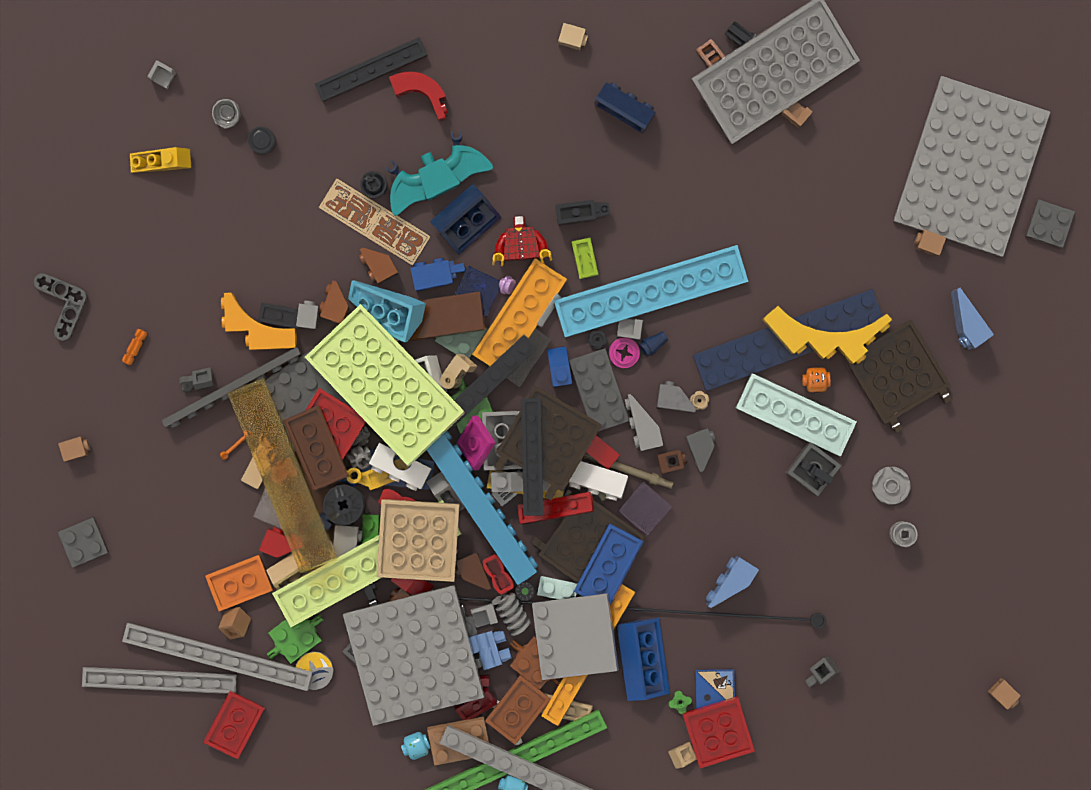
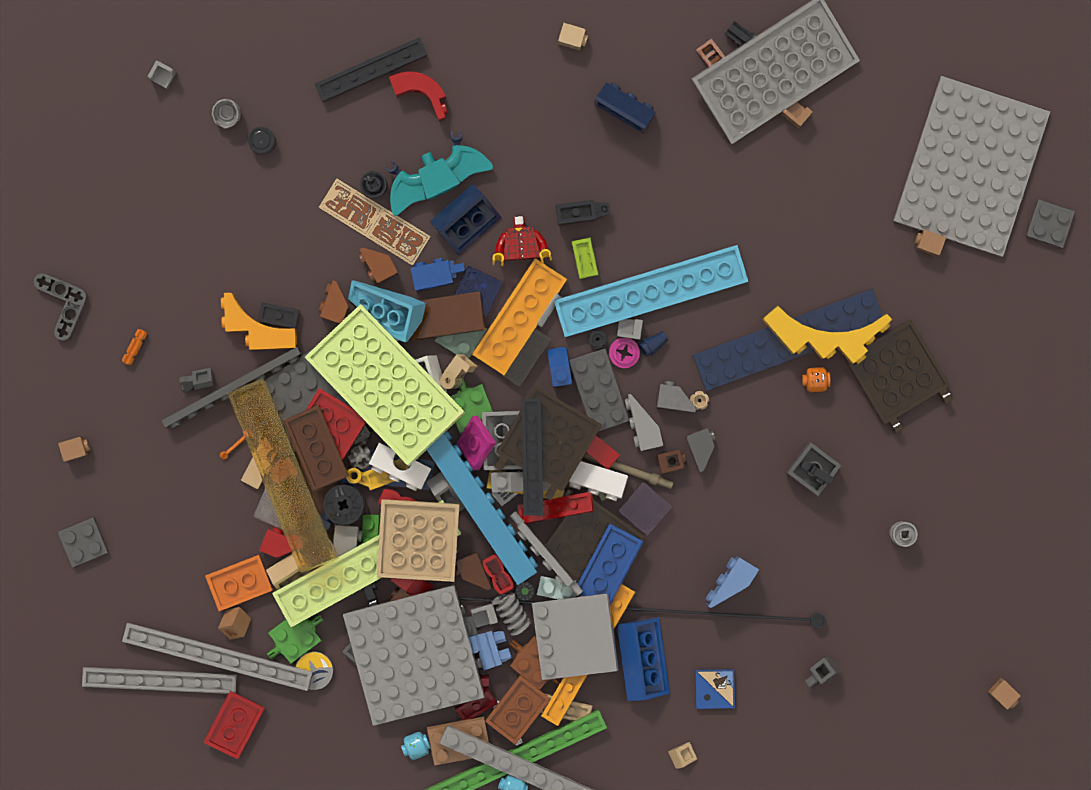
(160, 160): yellow slope -> none
(308, 315): light grey brick -> none
(494, 375): black plate -> none
(507, 285): lavender plate -> none
(550, 562): none -> light grey plate
(680, 697): bright green plate -> none
(718, 732): red plate -> none
(796, 414): light aqua plate -> none
(891, 485): light grey tile -> none
(969, 323): medium blue slope -> none

